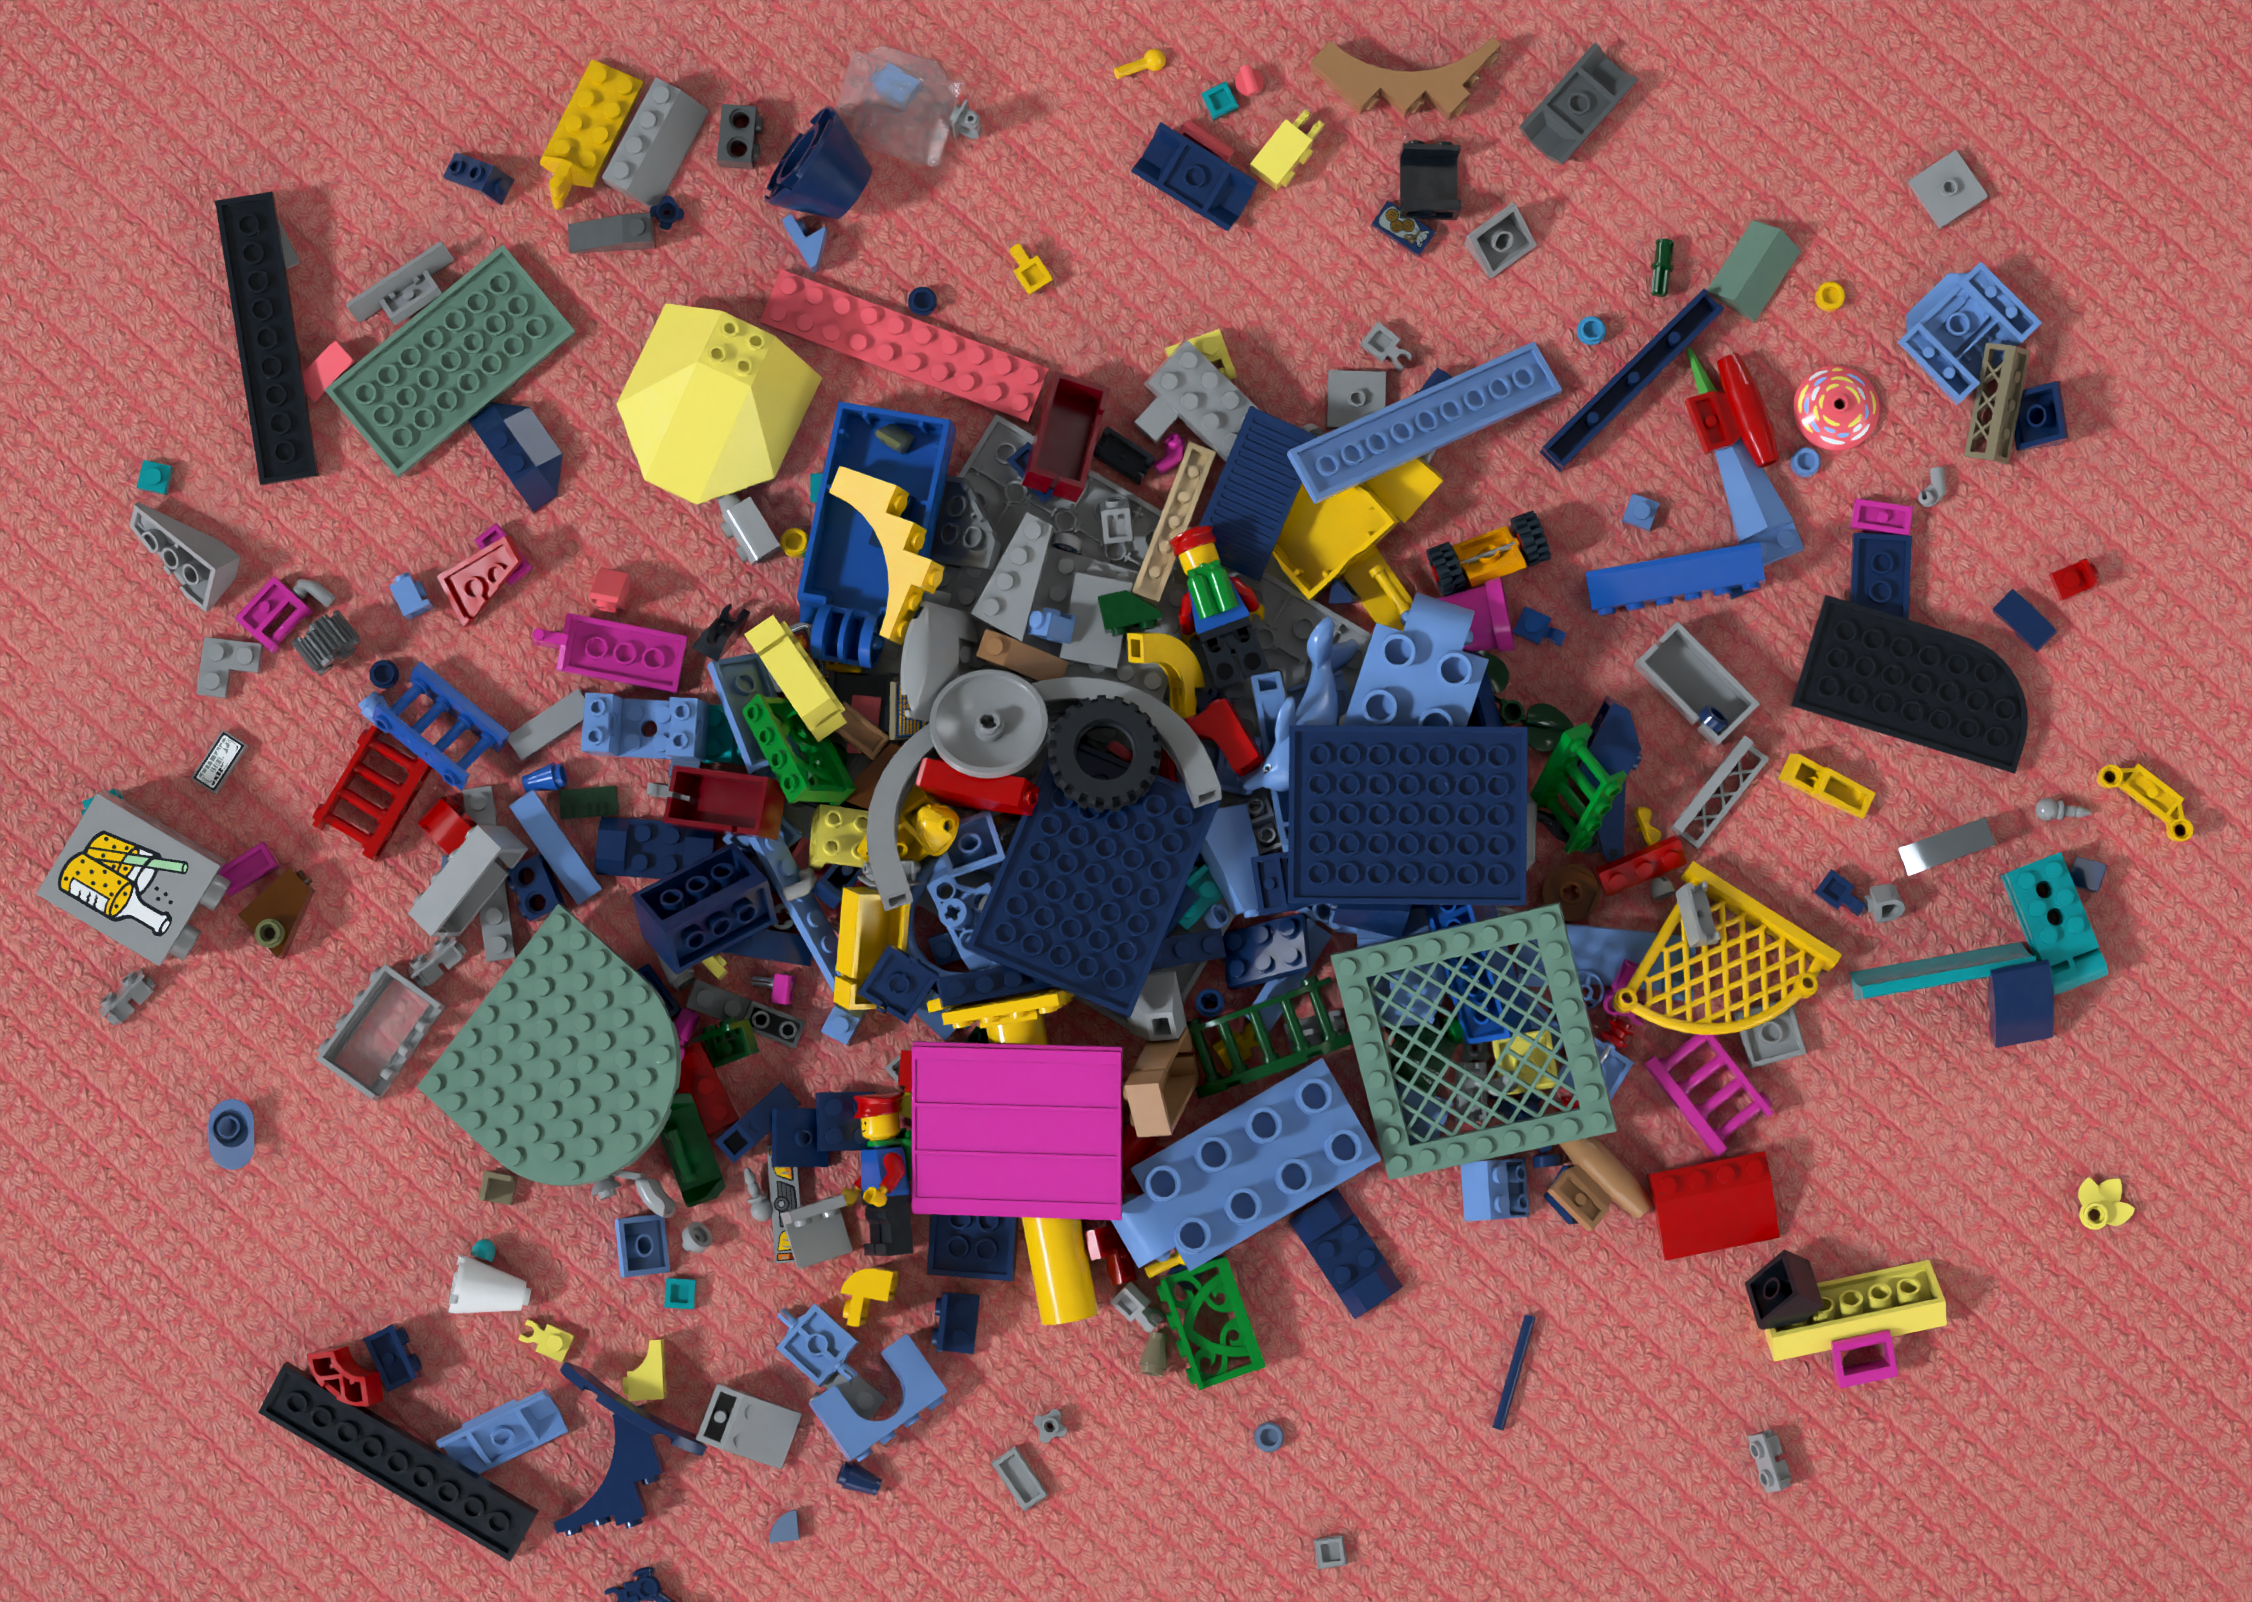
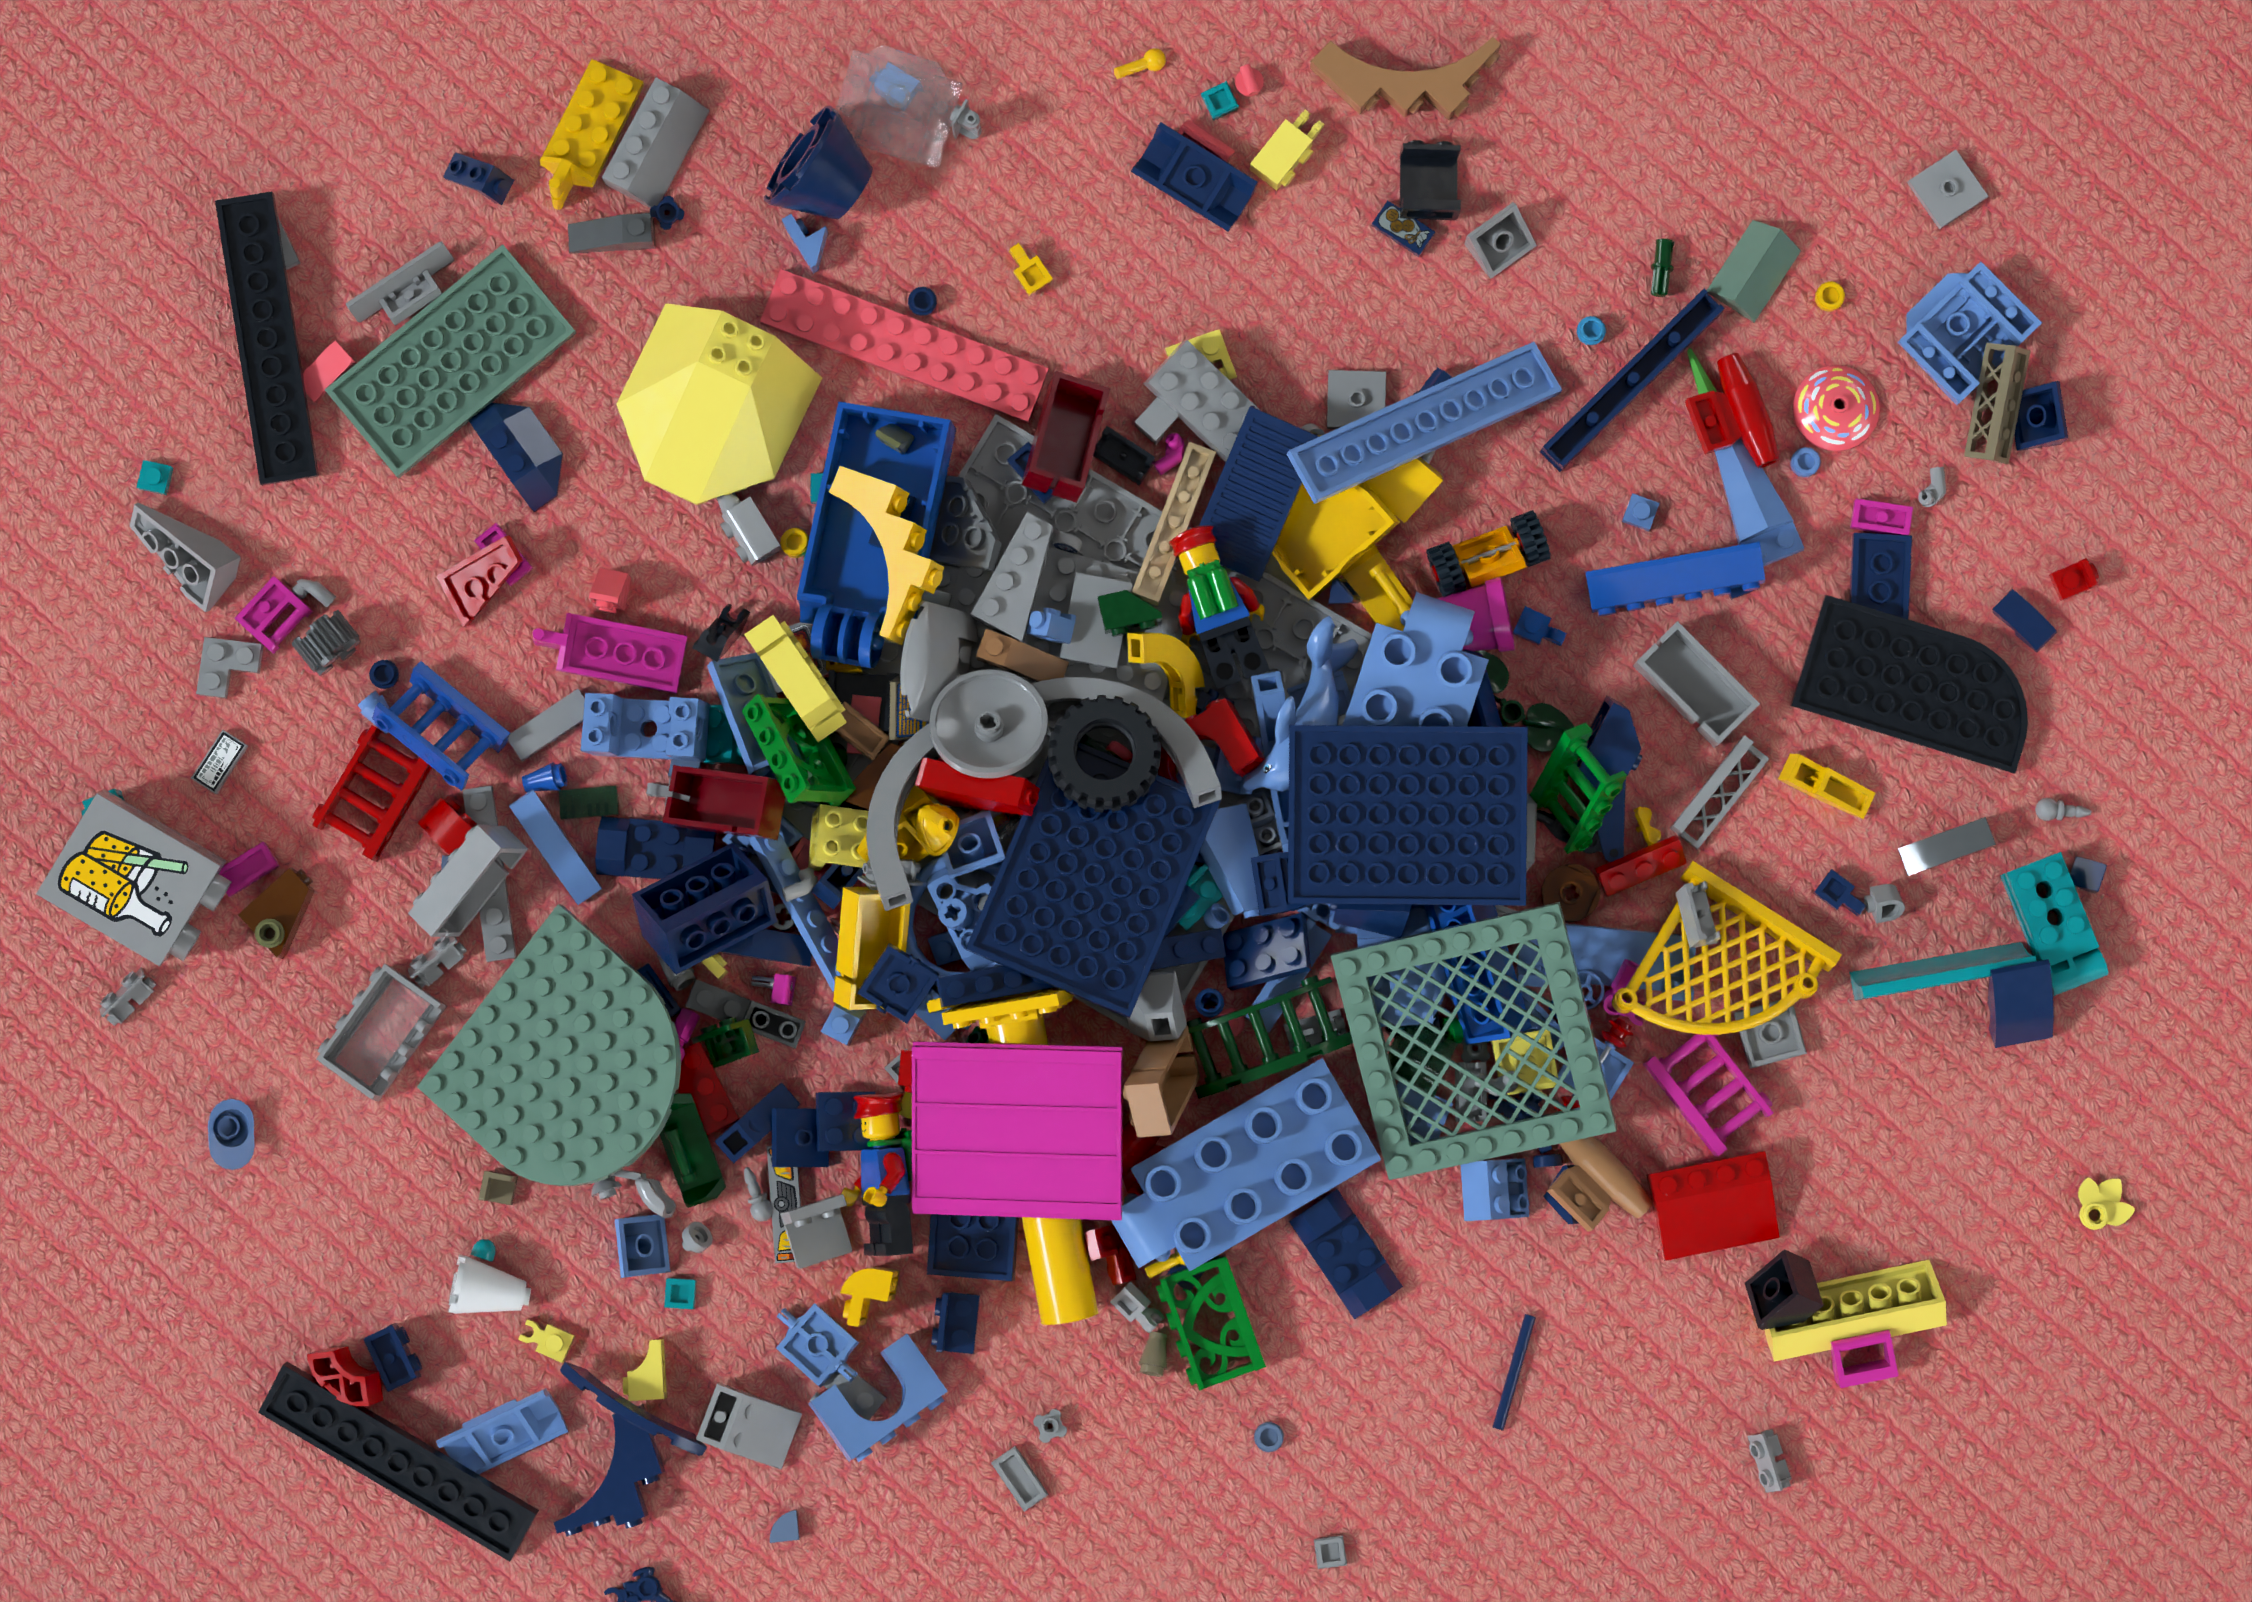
(410, 596): medium blue brick -> none
(543, 884): dark blue brick -> none
(732, 136): dark grey brick -> none
(858, 1479): dark blue cone -> none
(1116, 520): light grey bracket -> none
(1244, 1043): yellow plate -> none
(1382, 344): light grey plate -> none
(1576, 105): dark grey piece -> none
(1661, 888): light grey hinge -> none
(1713, 718): dark blue tile -> none
(2152, 795): yellow plate -> none

